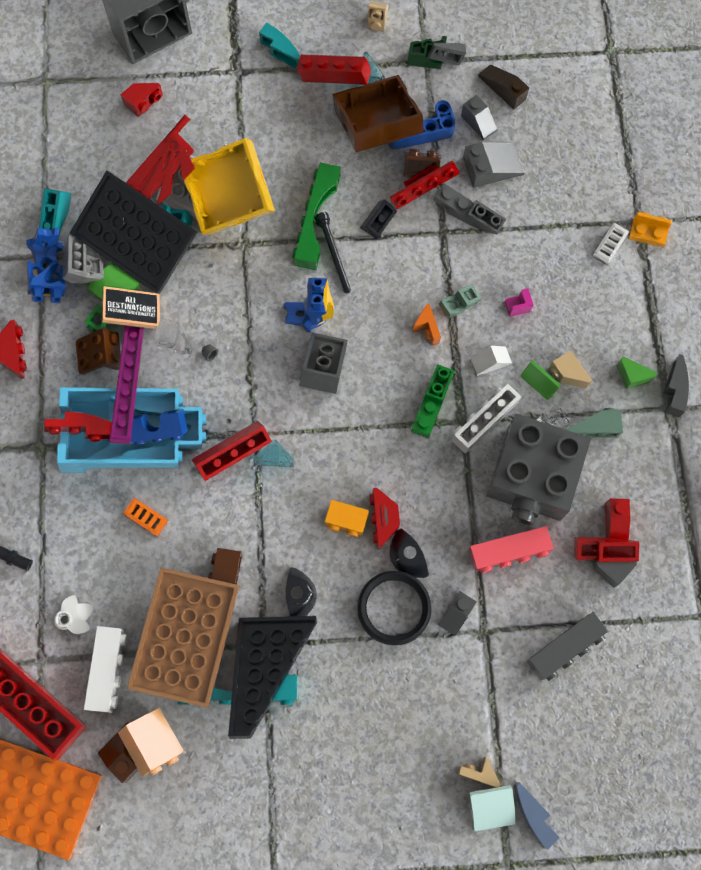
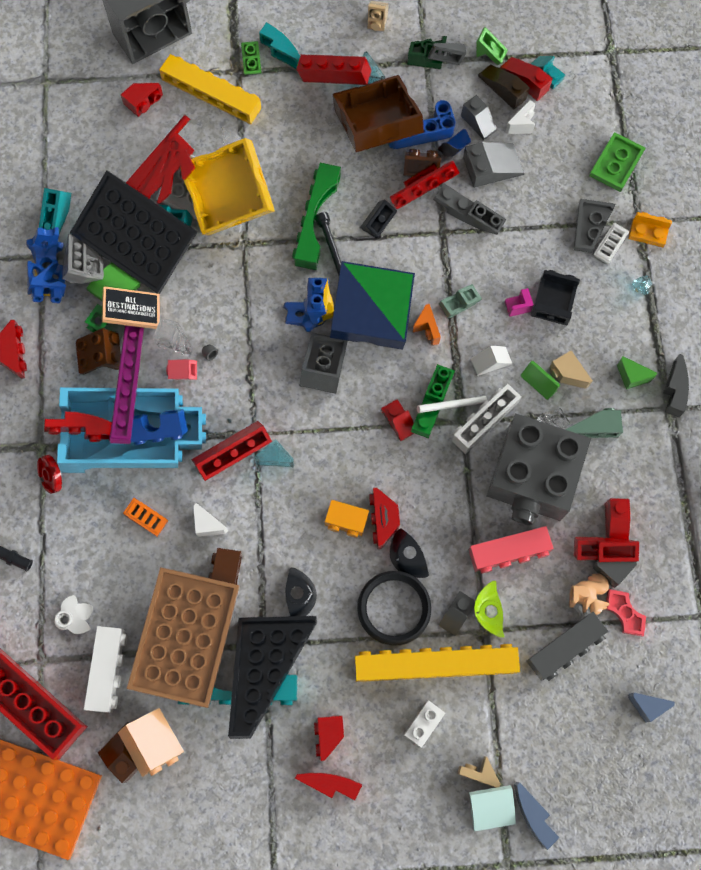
(49, 470): none -> red tile
(182, 369): none -> coral brick
(206, 524): none -> white slope
(210, 88): none -> yellow brick
(251, 58): none -> bright green slope
(330, 735): none -> red slope
(330, 783): none -> red slope
(372, 305): none -> tile
(398, 419): none -> red slope
(424, 724): none -> white brick
(437, 663): none -> yellow brick
(451, 404): none -> white bar
(455, 144): none -> piece
(487, 597): none -> lime piece
(491, 46): none -> bright green slope
(521, 121): none -> white slope
(533, 76): none -> red slope
(547, 66): none -> teal slope
(555, 297): none -> black panel
(586, 593): none -> light nougat animal
(590, 223): none -> dark grey wing
(617, 162): none -> bright green plate
(631, 621): none -> coral tile
(642, 284): none -> clear light blue tile
(649, 706): none -> sand blue slope

